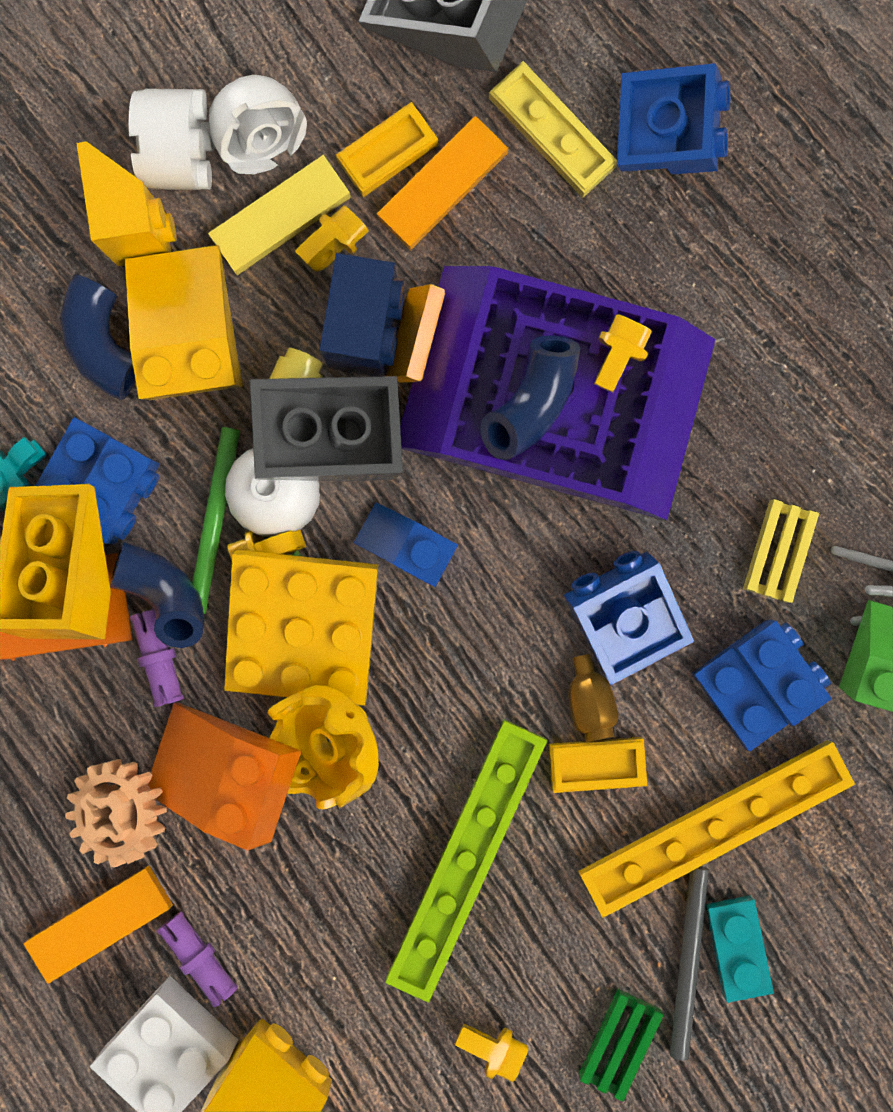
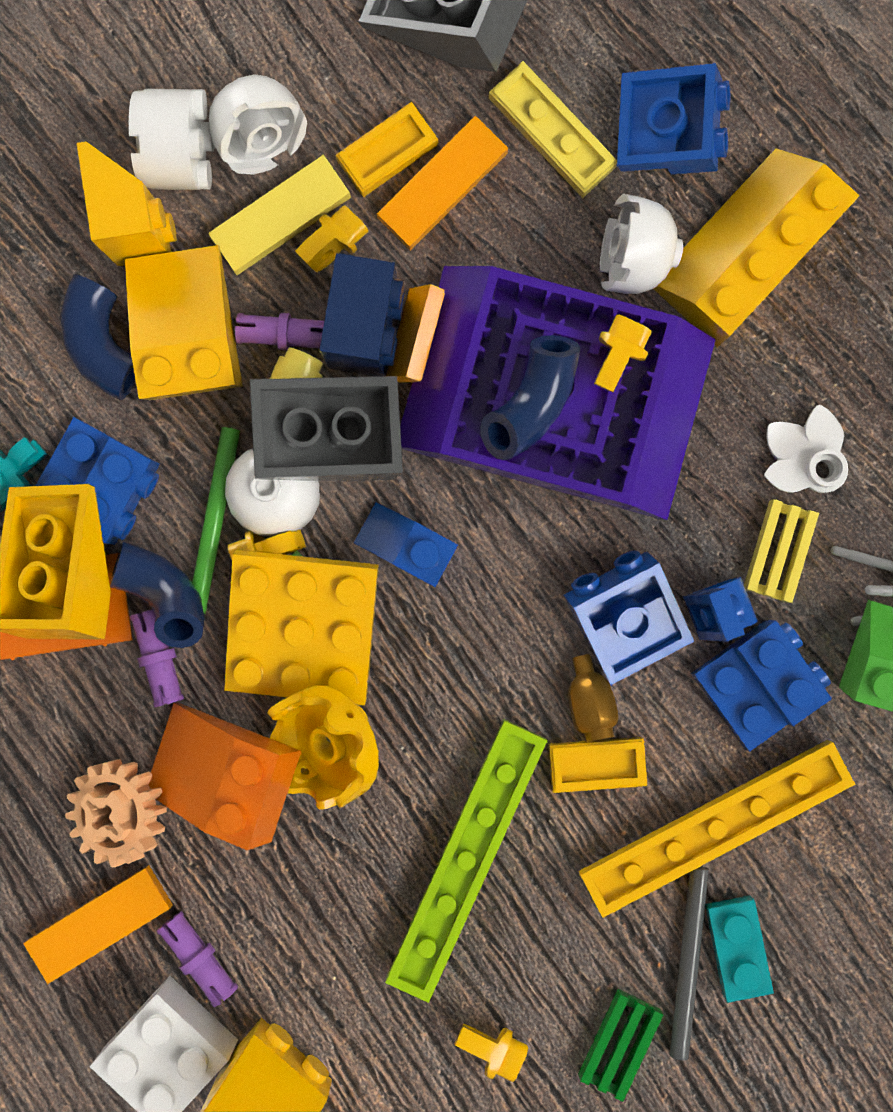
(279, 331): none -> medium lavender pin
(639, 246): none -> white cylinder
(721, 610): none -> blue plate
(754, 242): none -> yellow slope
(800, 450): none -> white plate

